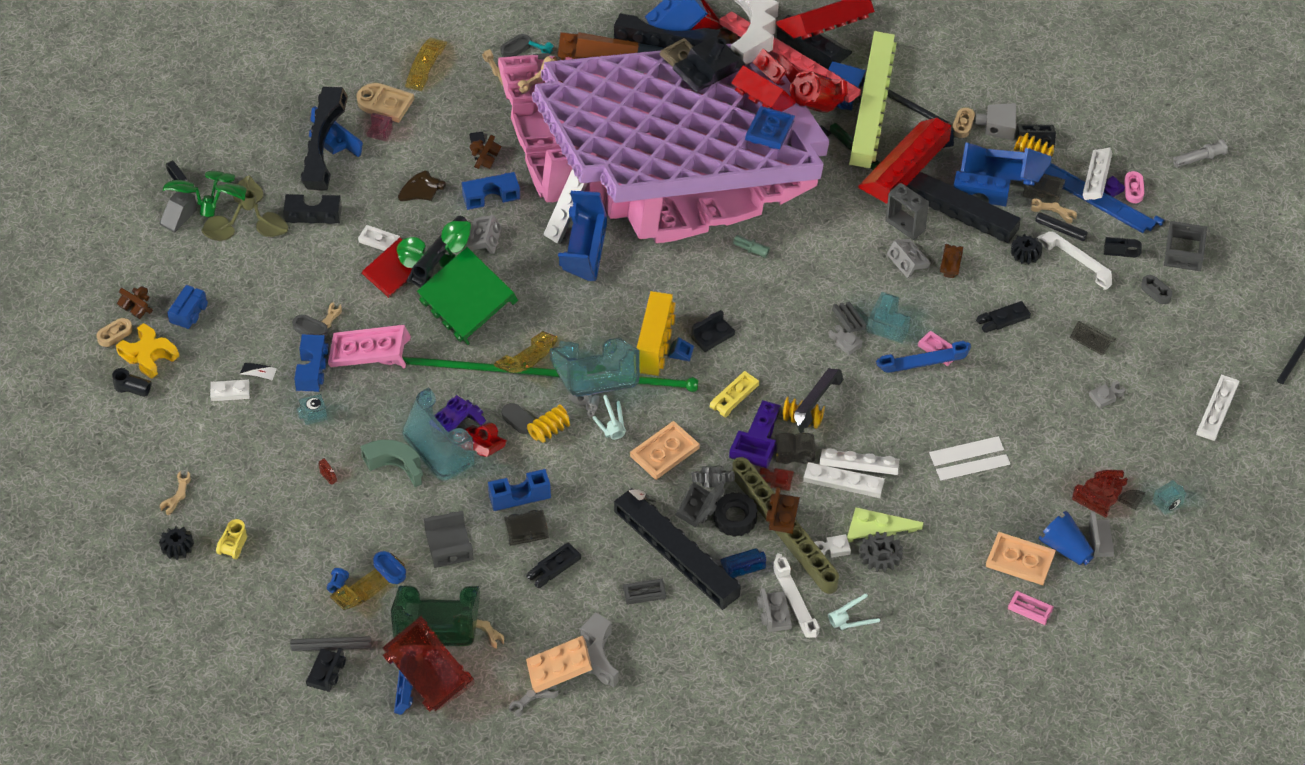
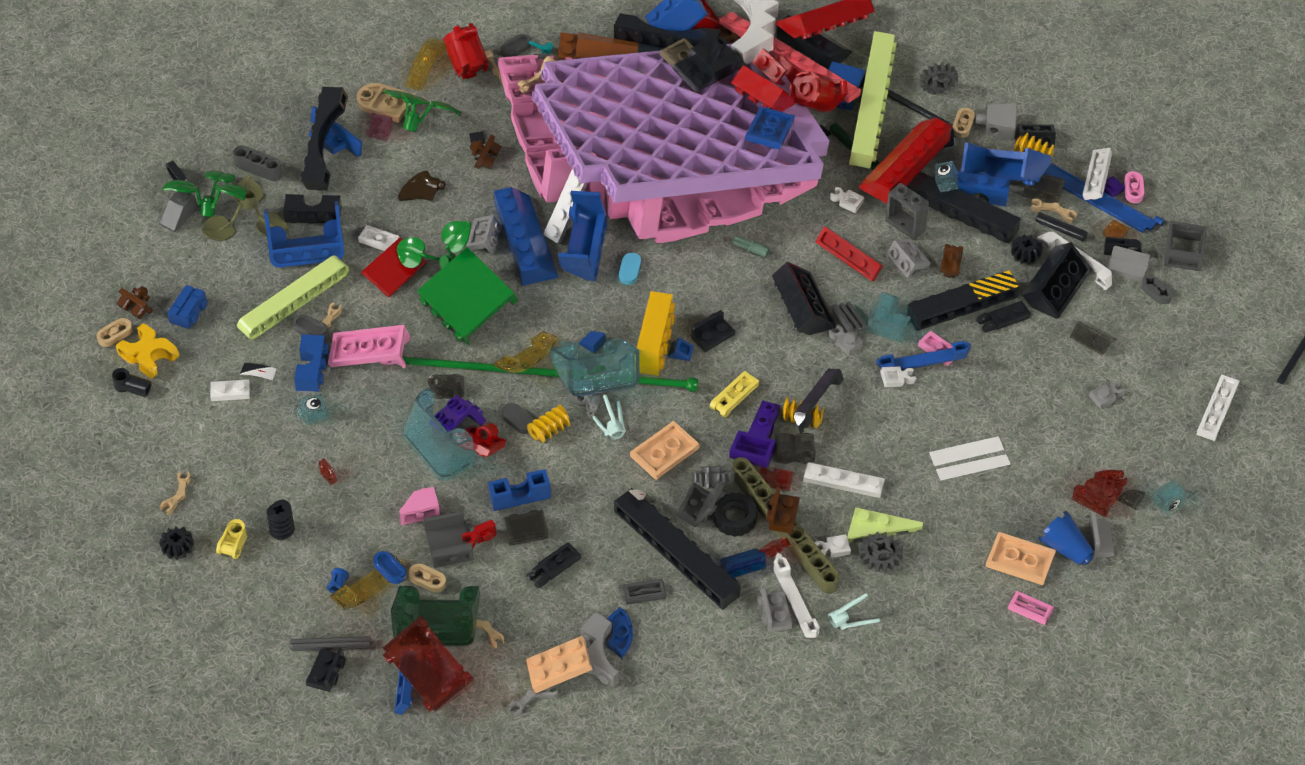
(257, 163): none -> dark grey beam
(280, 520): none -> black piece
(292, 297): none -> yellowish green beam
(307, 249): none -> blue windscreen
(396, 453): sand green arch -> none
(412, 118): none -> green plant
(420, 505): none -> bright pink slope
(424, 267): black axle -> none
(428, 578): none -> tan plate
(447, 385): none -> clear smoke piece
(466, 51): none -> red container
(481, 533): none -> red plate
(503, 185): blue arch -> none
(524, 236): none -> blue slope
(593, 341): none -> blue slope
(621, 632): none -> blue tile
(630, 268): none -> medium azure tile
(775, 547): none -> clear red plate
(803, 299): none -> black slope
(848, 200): none -> white plate
(849, 253): none -> red plate
(857, 461): white plate -> none
(895, 377): none -> white plate
(938, 78): none -> dark grey gear
(946, 176): none -> clear light blue brick
(963, 300): none -> black brick
(1057, 280): none -> black slope
(1115, 230): none -> clear orange plate
(1128, 263): none -> light grey panel
(1207, 152): light grey pin -> none

